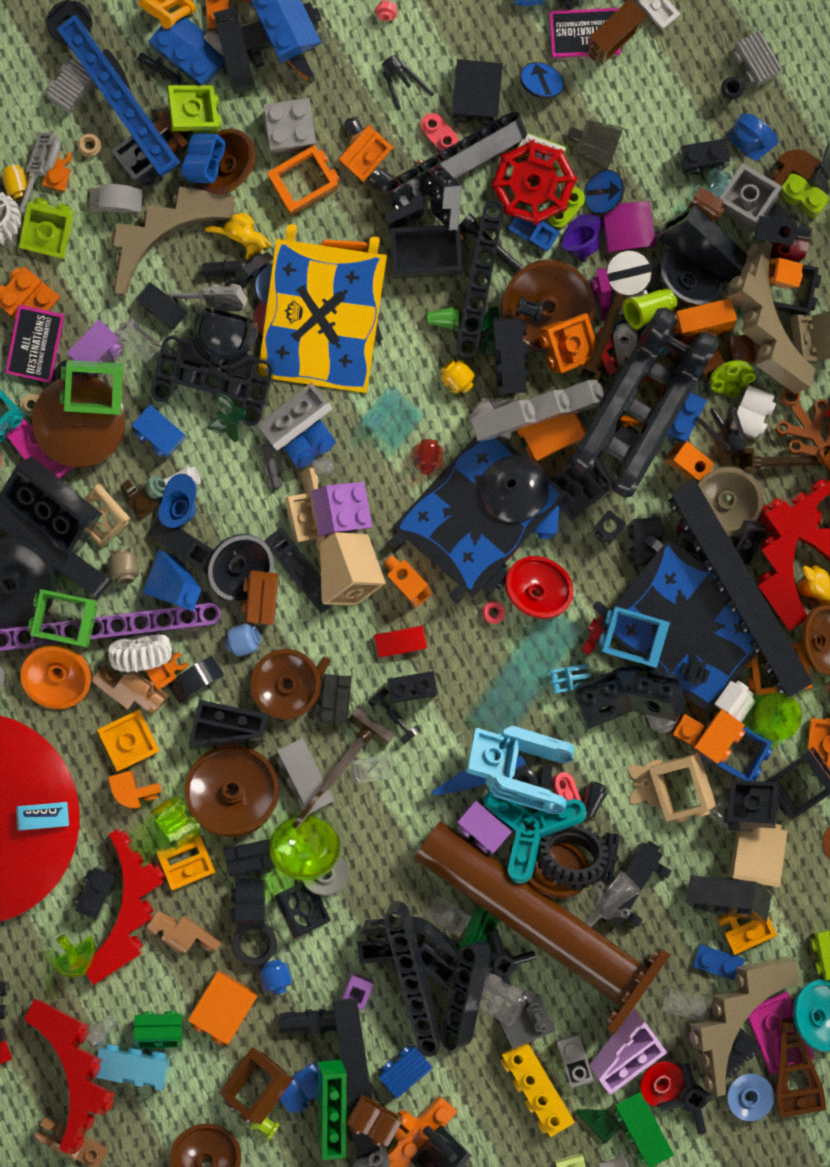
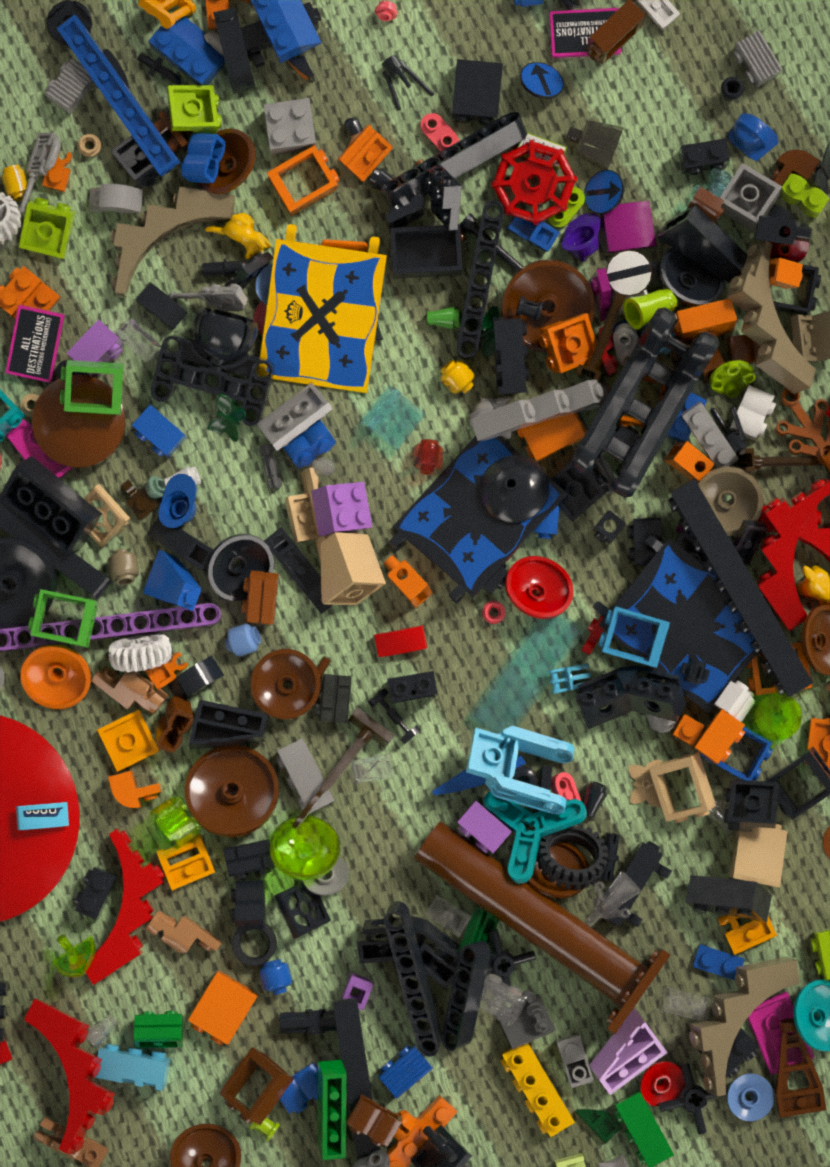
(173, 724): none -> reddish brown brick
(709, 436): none -> light grey plate

